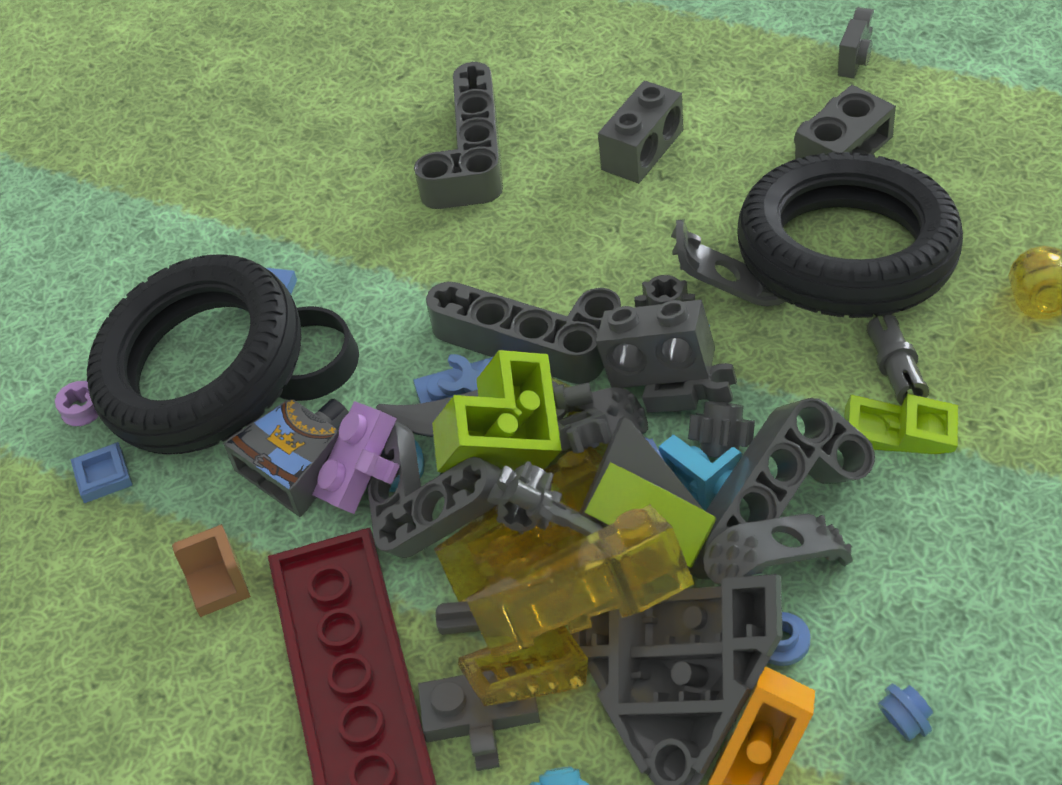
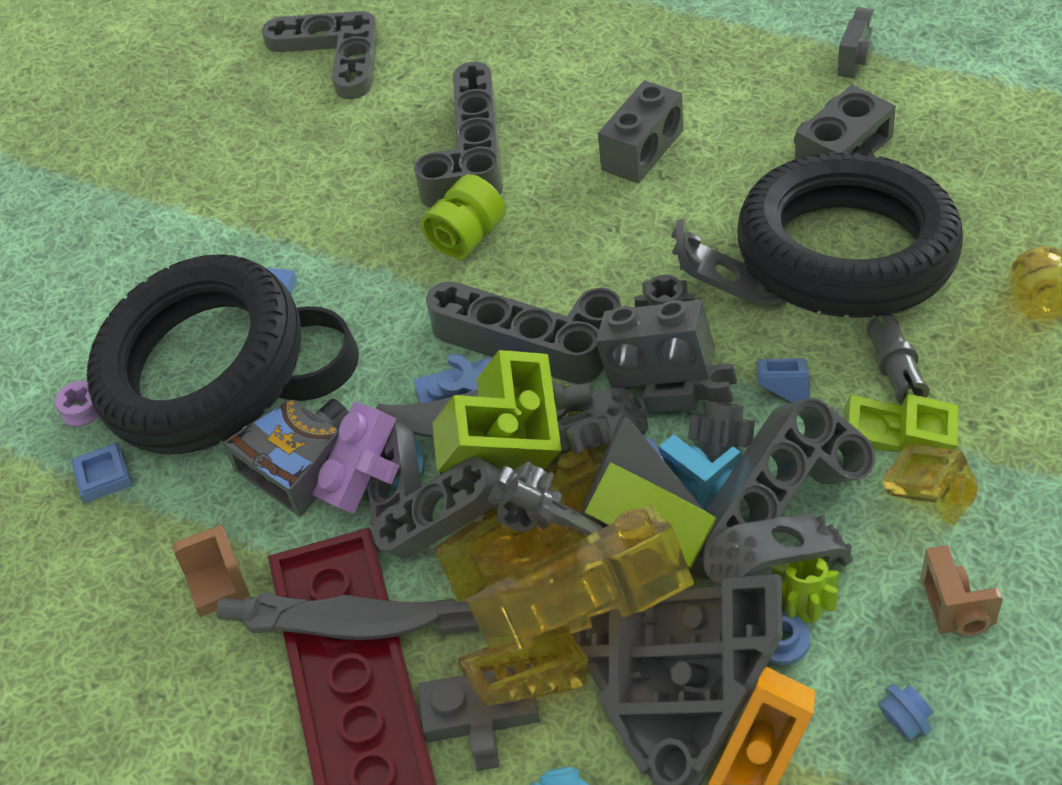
(332, 617): none -> dark grey sword
(346, 42): none -> dark grey beam
(463, 217): none -> lime wheel
(785, 377): none -> medium blue slope
(807, 588): none -> lime gear
(933, 477): none -> clear yellow bracket
(951, 598): none -> medium nougat bracket

